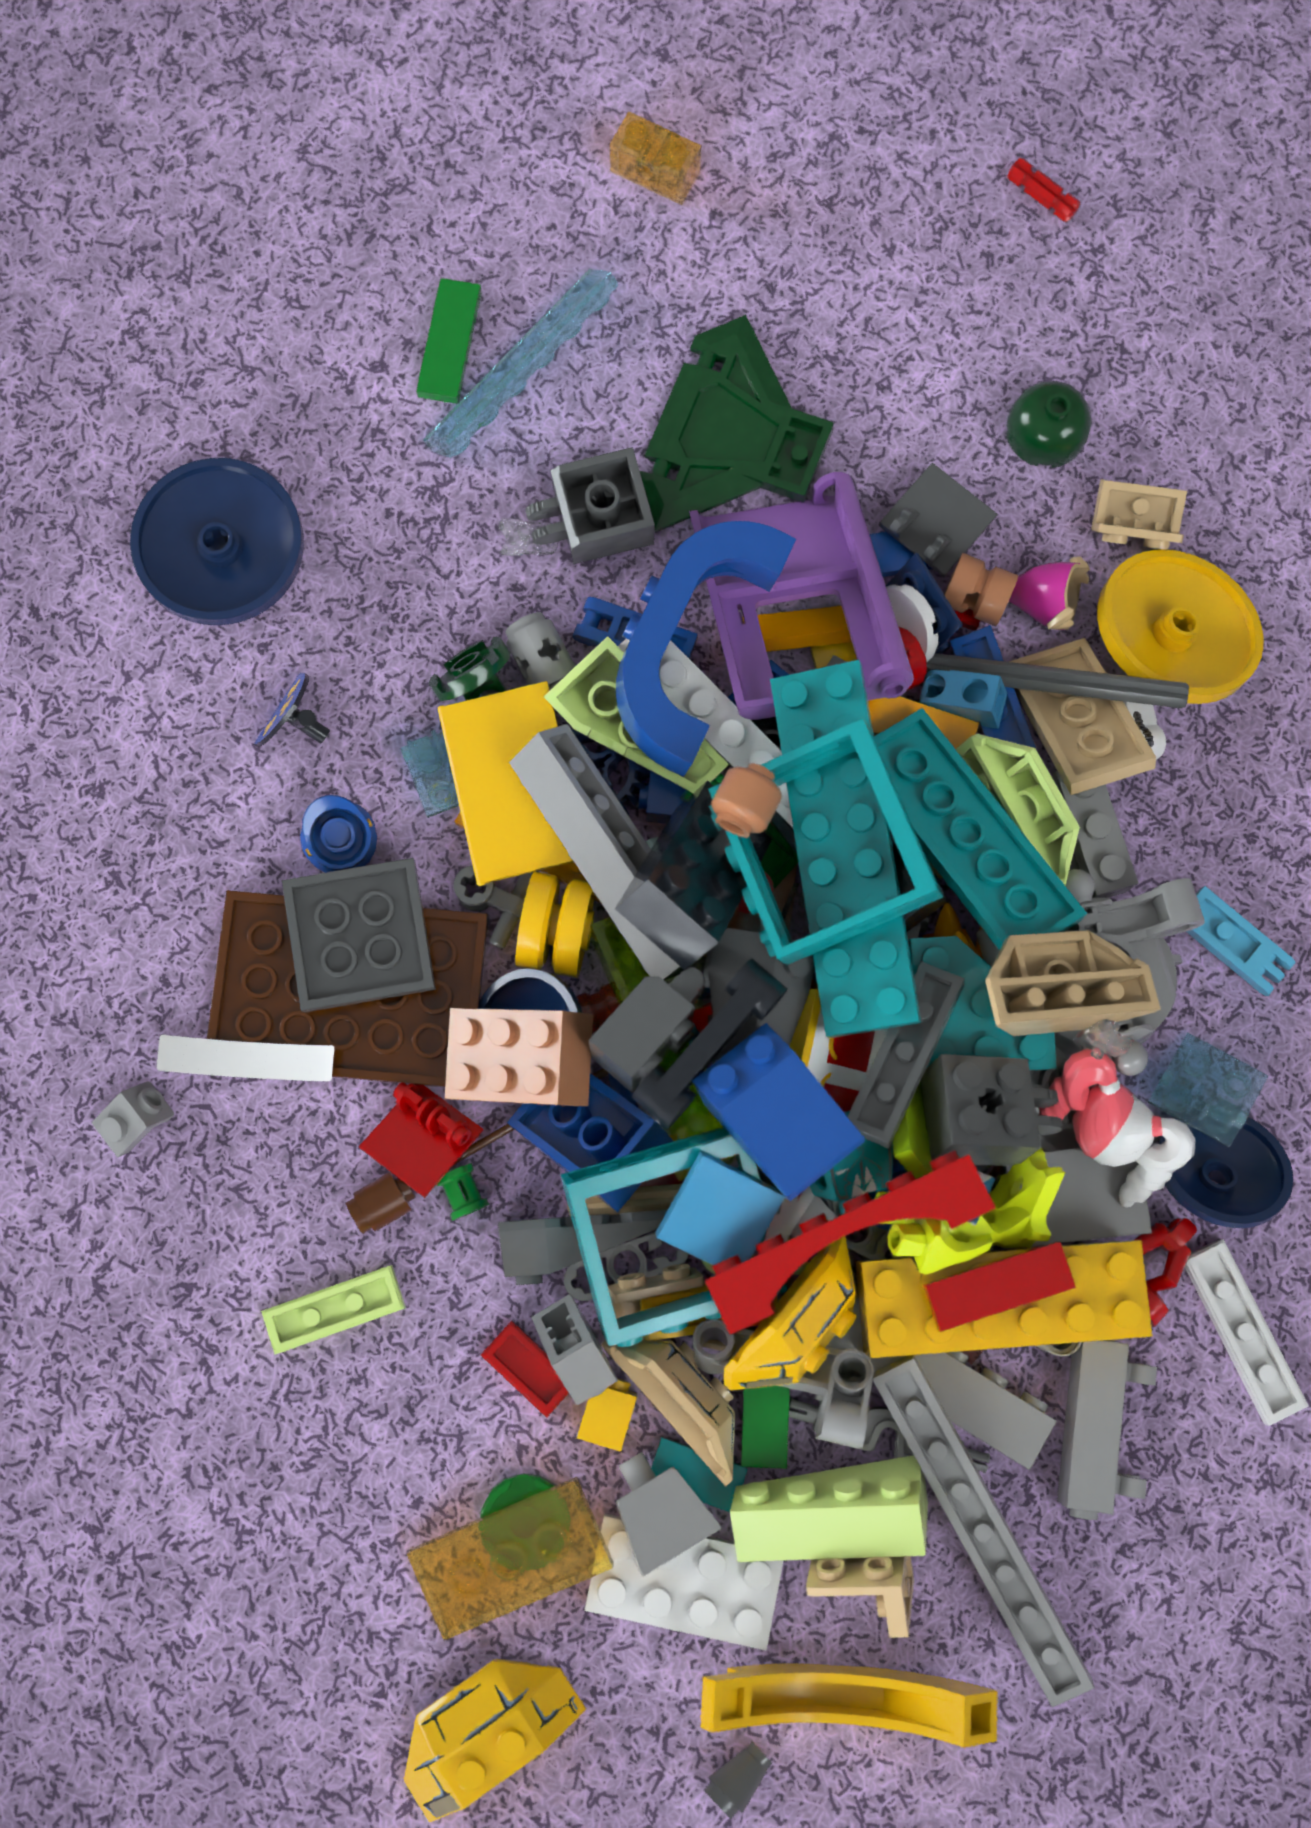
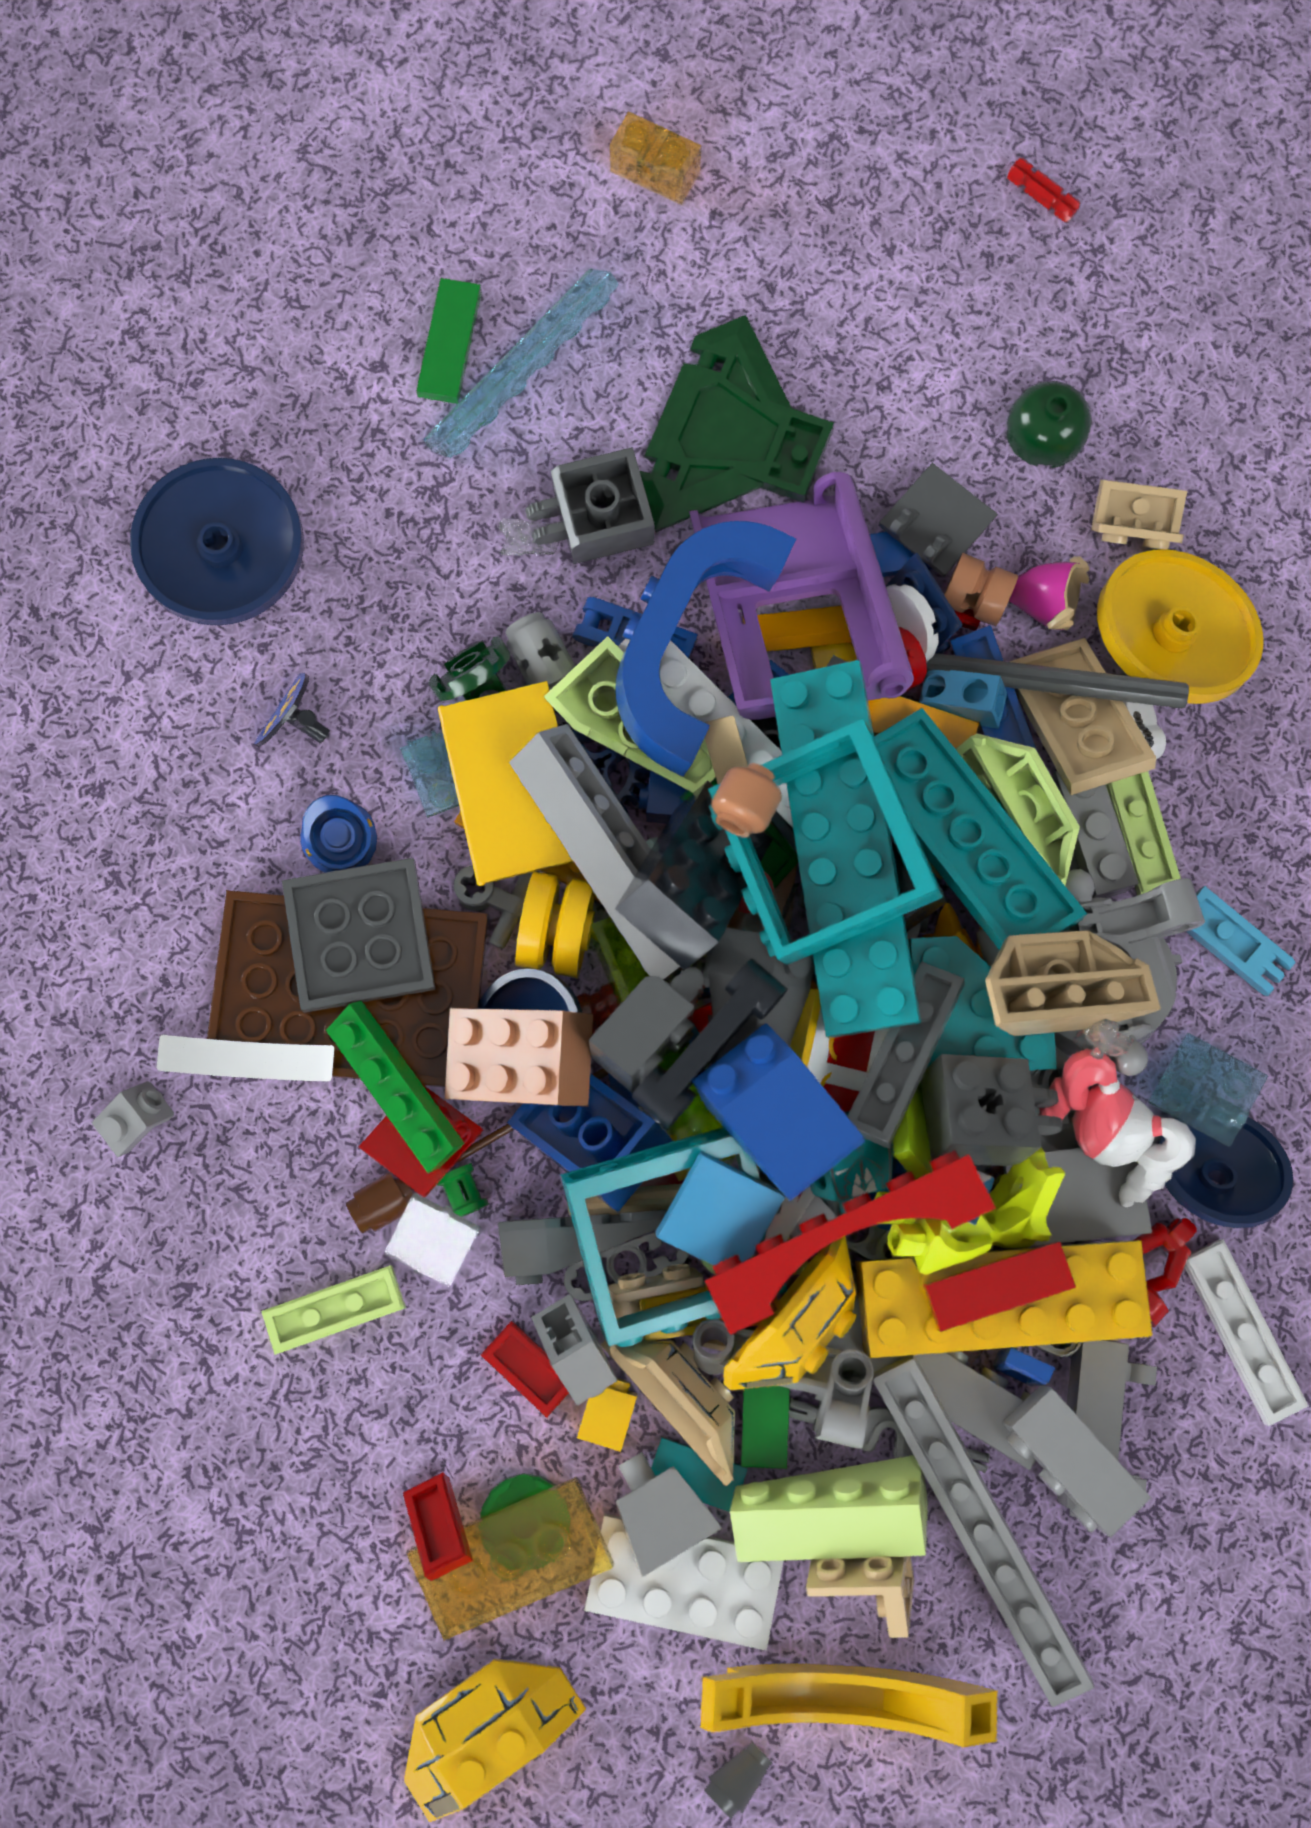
(394, 1086): none -> green plate
(432, 1239): none -> clear piece
(437, 1526): none -> red tile
(724, 746): none -> tan sticker
(1023, 1367): none -> blue tile
(1074, 1462): none -> light grey brick
(1143, 831): none -> yellowish green tile

